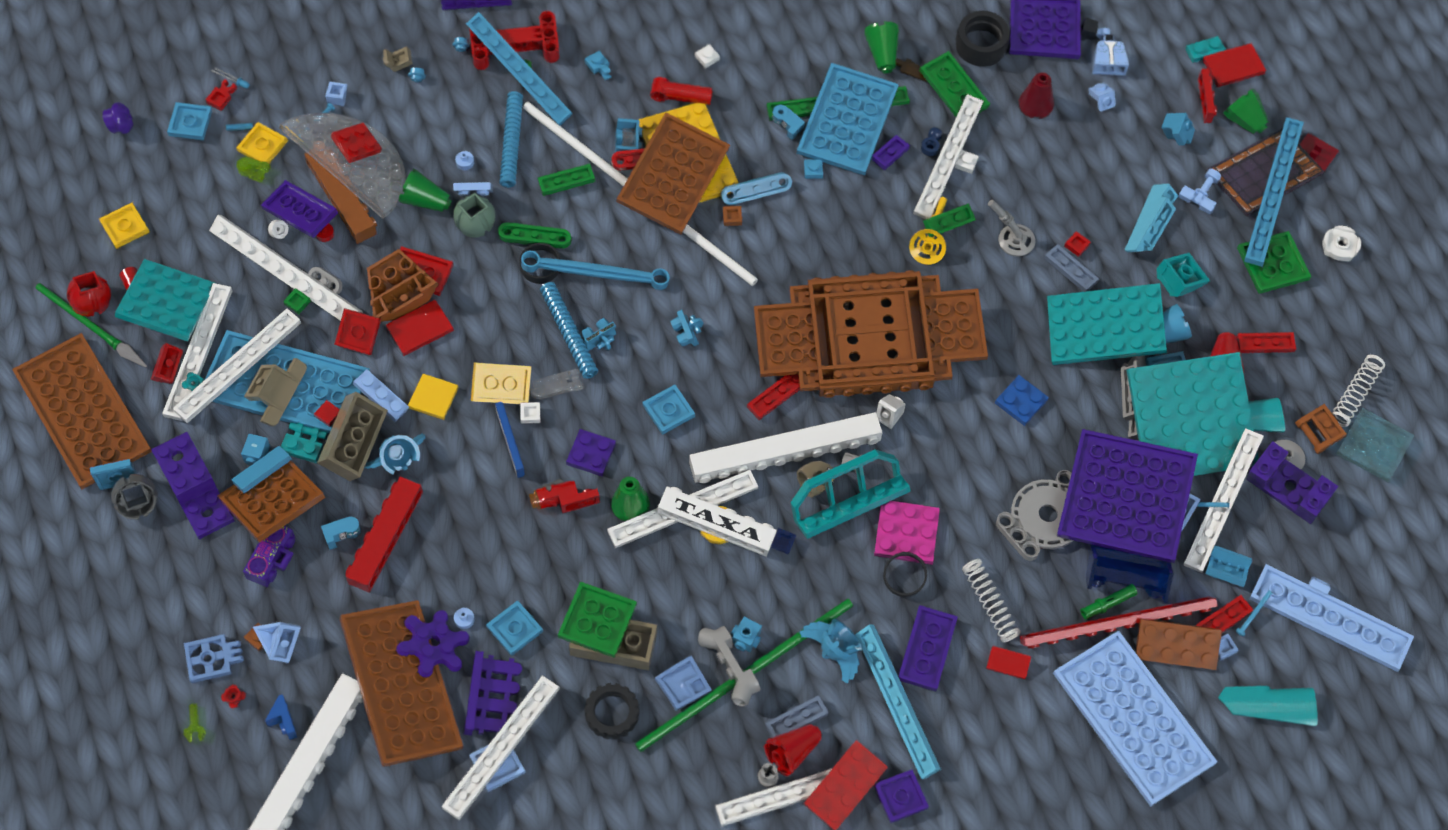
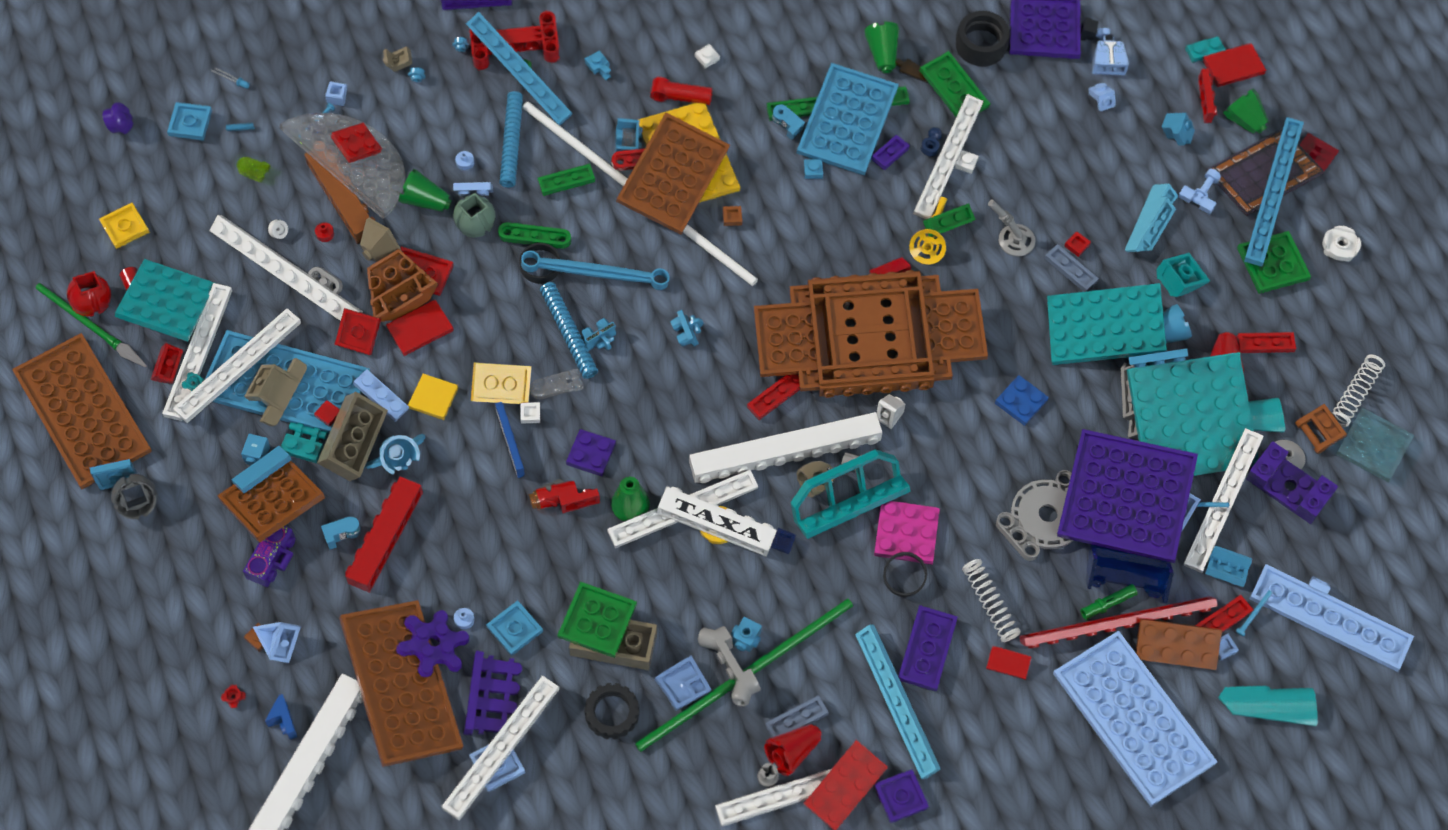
(192, 485): dark purple bracket -> none
(194, 727): clear neon green bar -> none
(220, 97): red plate -> none
(228, 654): medium blue piece -> none
(262, 143): yellow tile -> none
(297, 301): green plate -> none
(299, 209): dark purple plate -> none
(377, 241): none -> dark tan slope
(668, 409): dark azure plate -> none
(756, 188): dark azure plate -> none
(837, 644): dark azure helmet -> none
(899, 265): none -> red slope
(1038, 97): dark red cone -> none
(1159, 358): none -> dark azure plate

